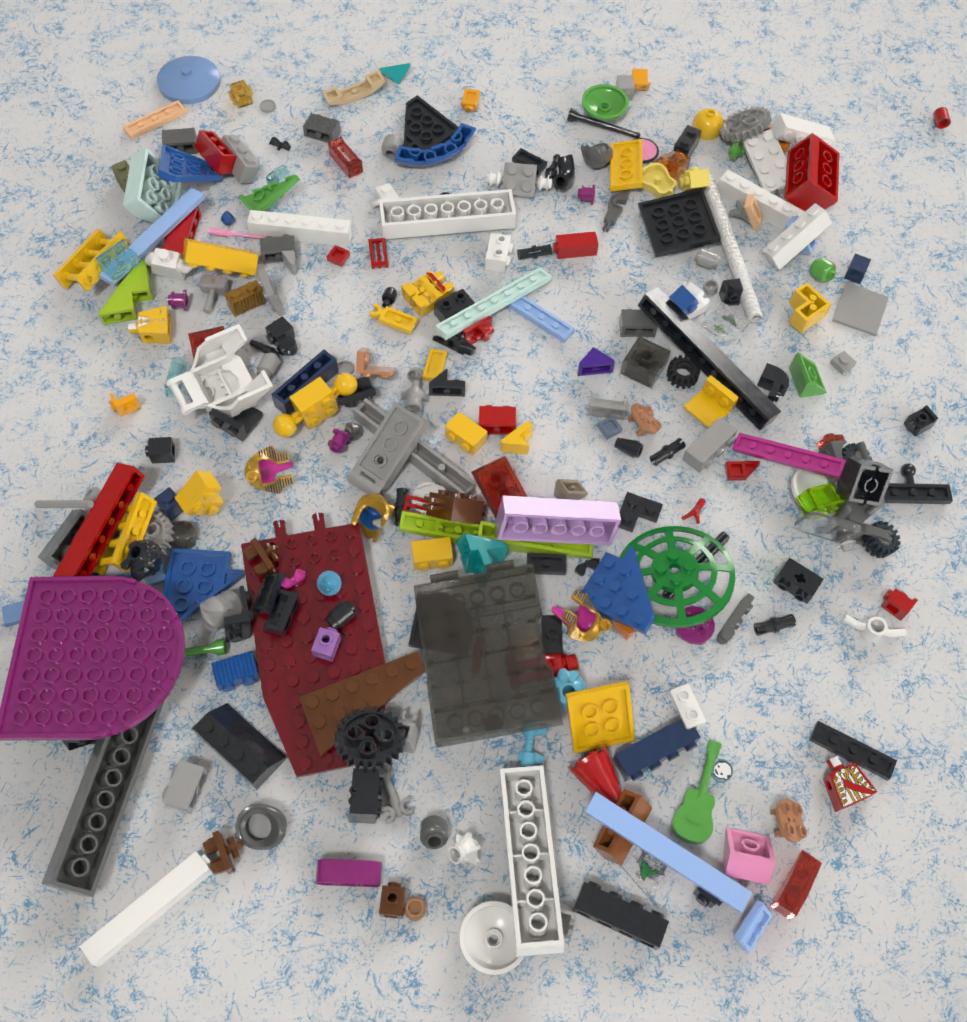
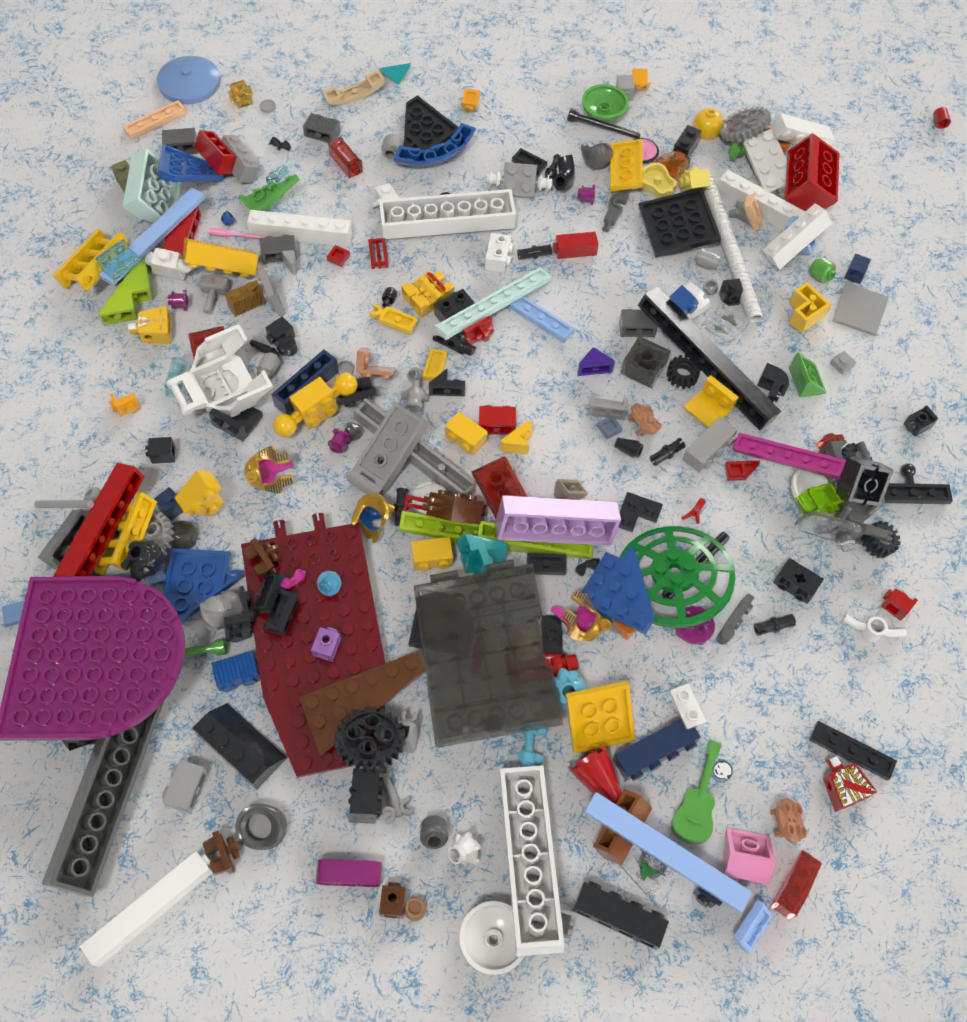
(340, 615): black brick -> none

